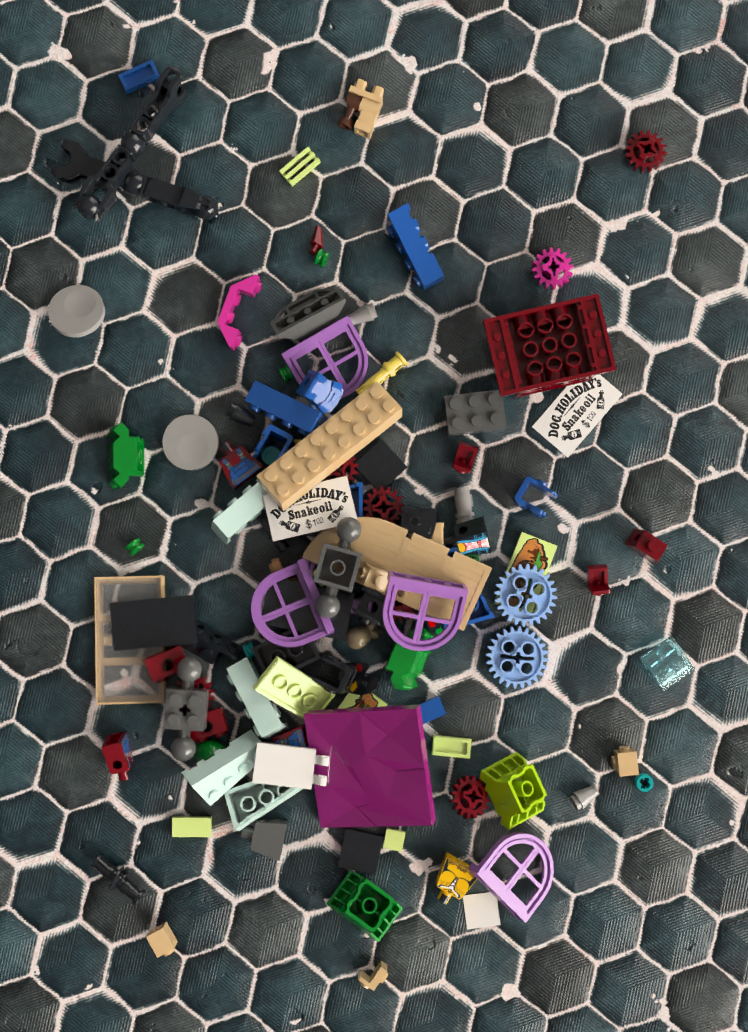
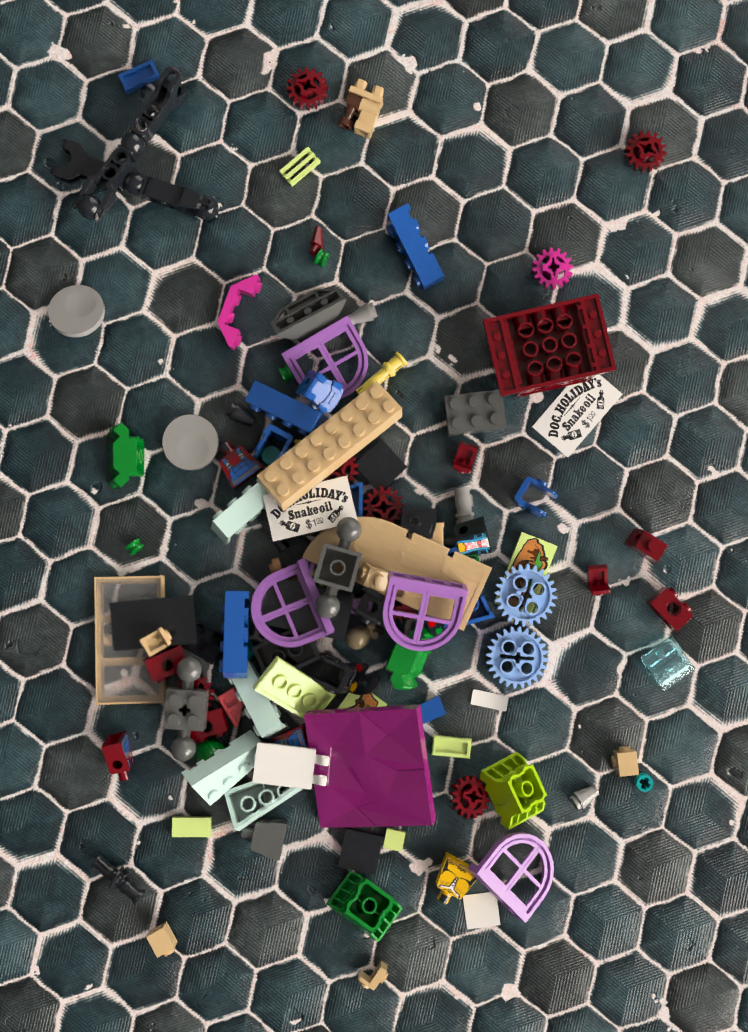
(156, 641): none -> tan bracket
(231, 705): none -> coral tile
(235, 634): none -> blue wedge
(303, 81): none -> dark red gear
(489, 700): none -> white sticker
(659, 604): none -> dark red brick

